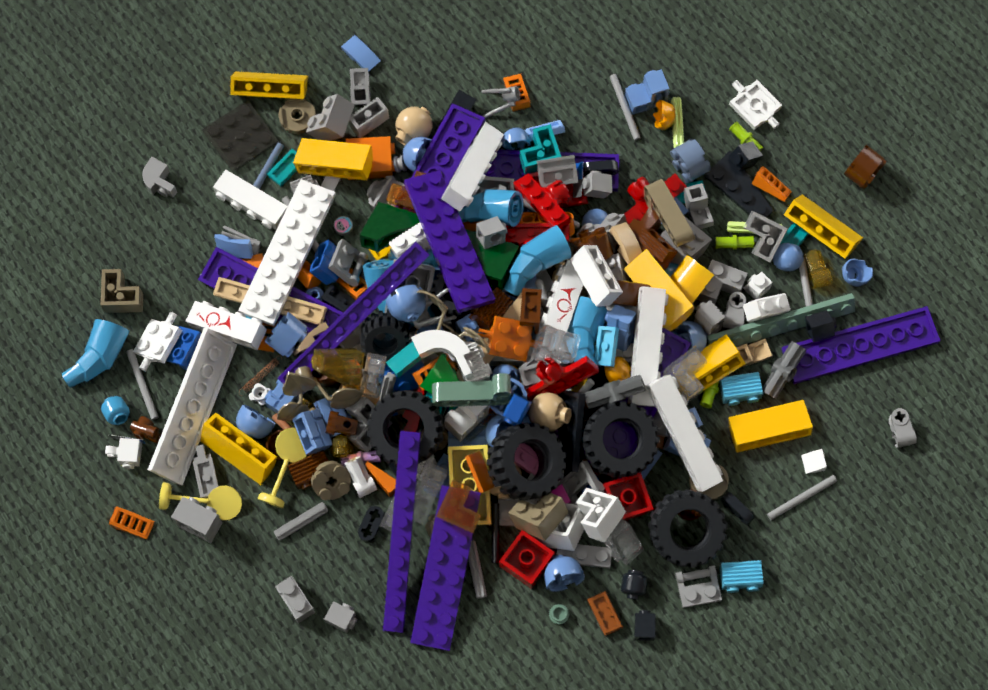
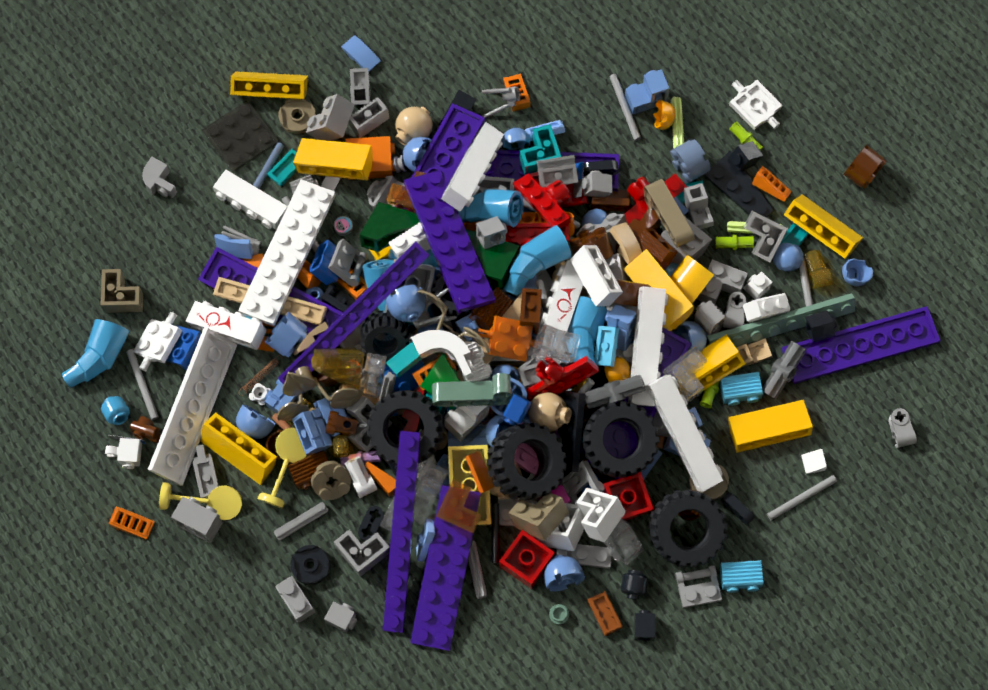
(309, 554): none -> black plate
(362, 556): none -> light grey brick
(424, 540): none -> light blue plate
(616, 201): none -> reddish brown panel

